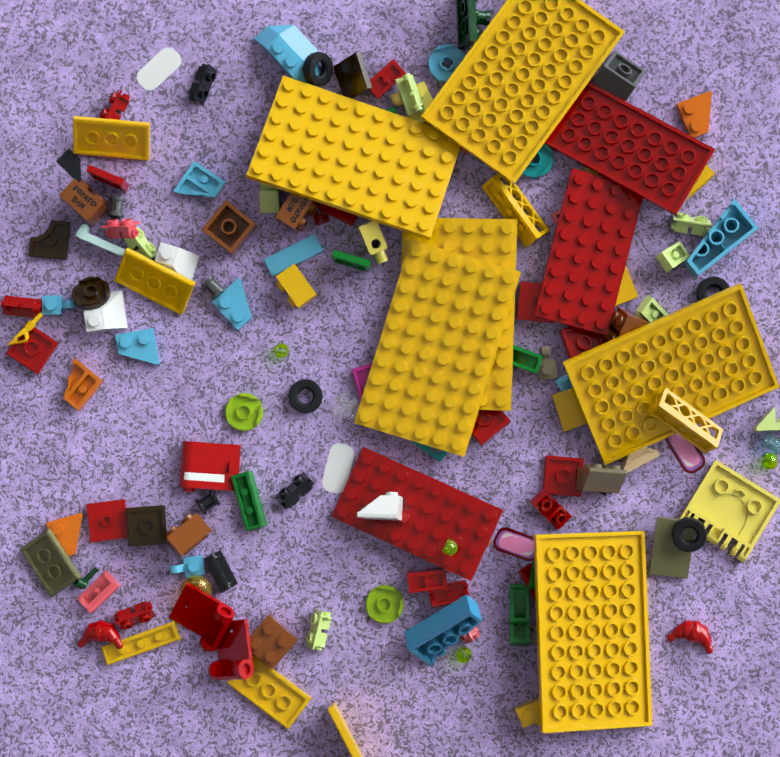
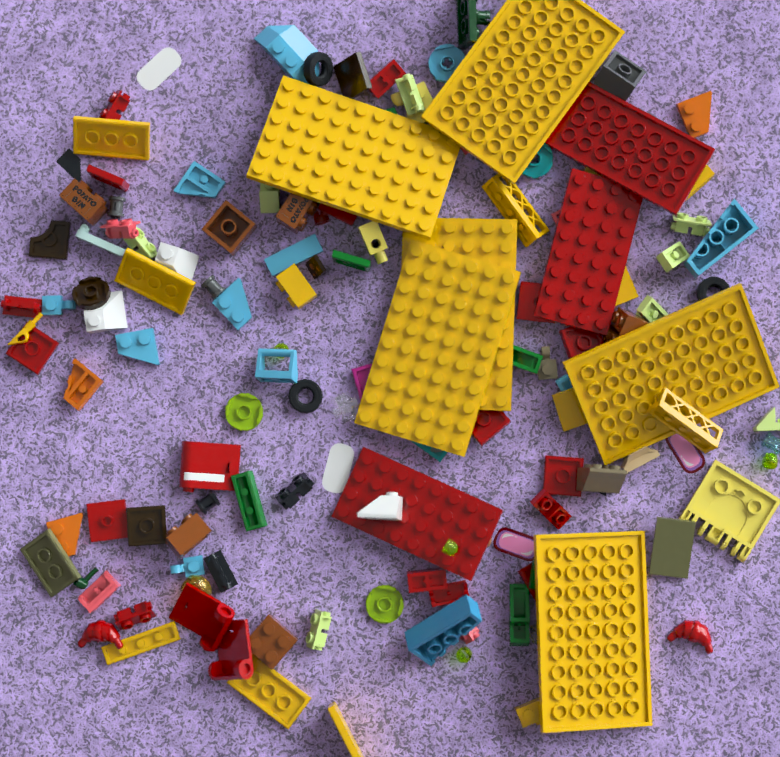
(206, 76): black hinge -> none
(276, 376): none -> medium azure tile
(315, 267): none -> dark brown slope
(680, 526): black tyre -> none

